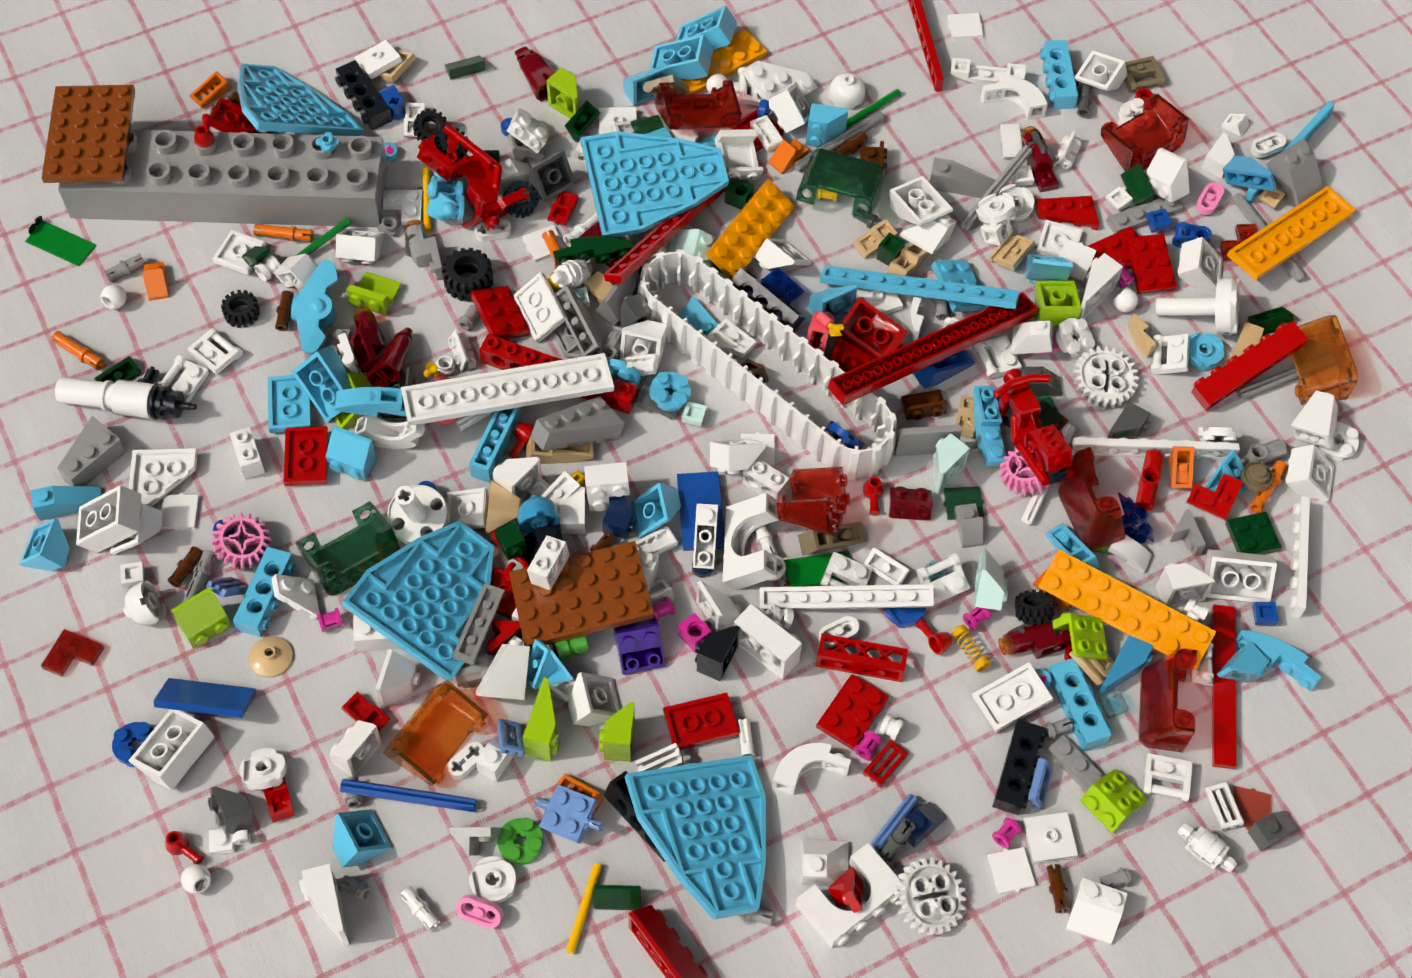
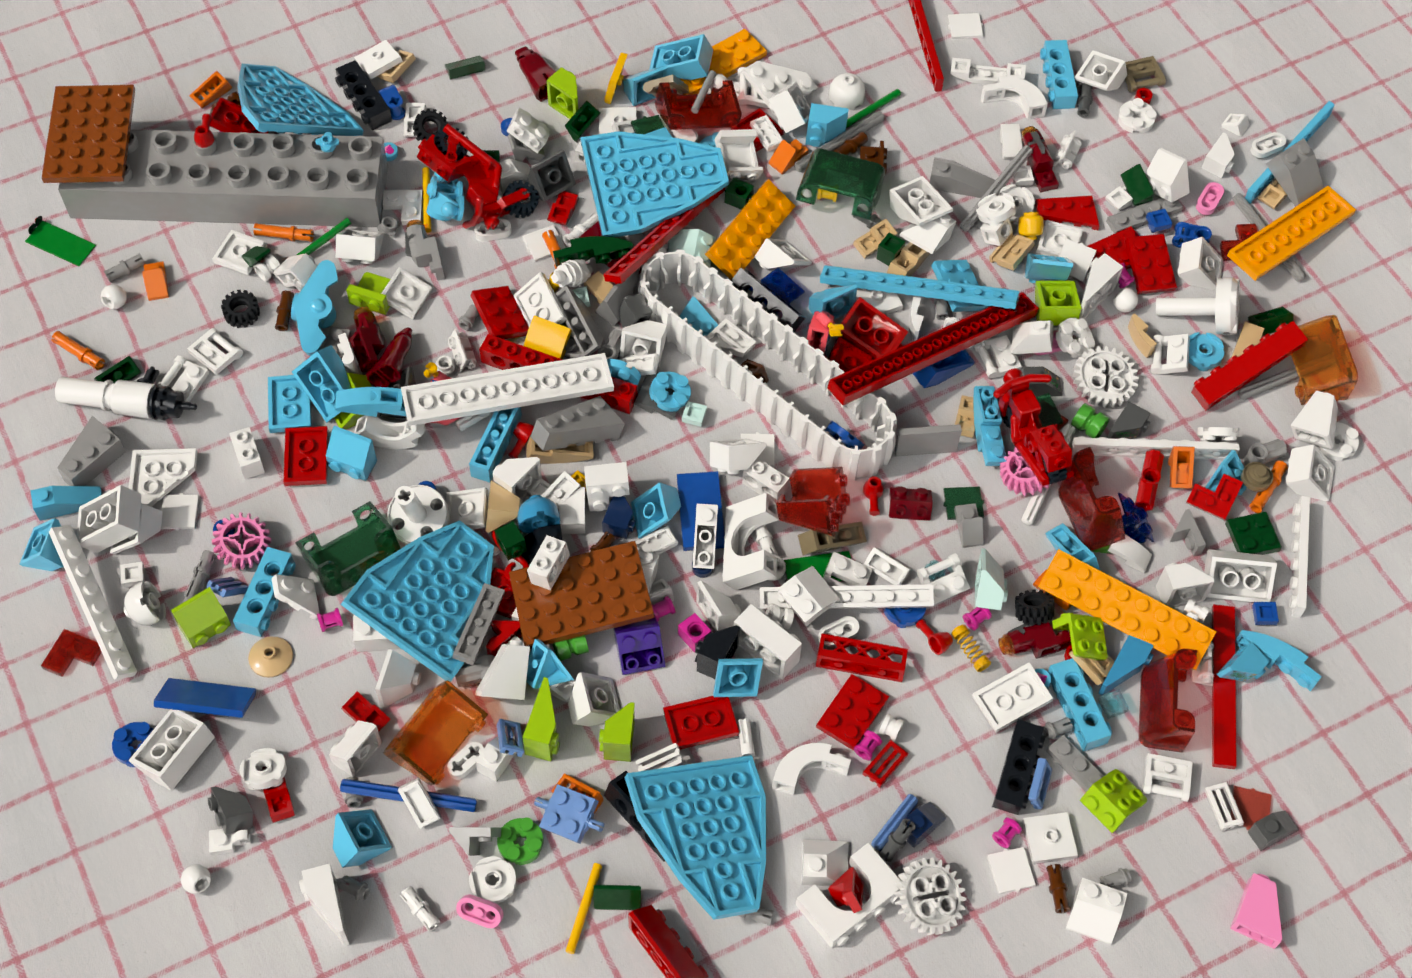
(93, 602): none -> white plate
(181, 846): red bar -> none
(185, 566): reddish brown pin -> none
(406, 292): none -> white plate
(419, 803): none -> white tile
(464, 262): black tyre -> none
(547, 337): none -> yellow slope
(616, 78): none -> yellow plate
(703, 92): none -> light grey bar
(716, 26): medium azure slope -> none
(737, 677): none -> medium azure slope
(763, 108): blue tile -> none
(808, 595): none -> white slope
(923, 405): reddish brown bracket -> none
(948, 461): light aqua slope -> none
(1031, 225): none -> yellow head
(1088, 420): none -> bright green wheel
(1141, 137): clear red windscreen -> none
(1207, 847): white piece -> none
(1248, 173): dark azure slope -> none
(1259, 912): none -> bright pink slope

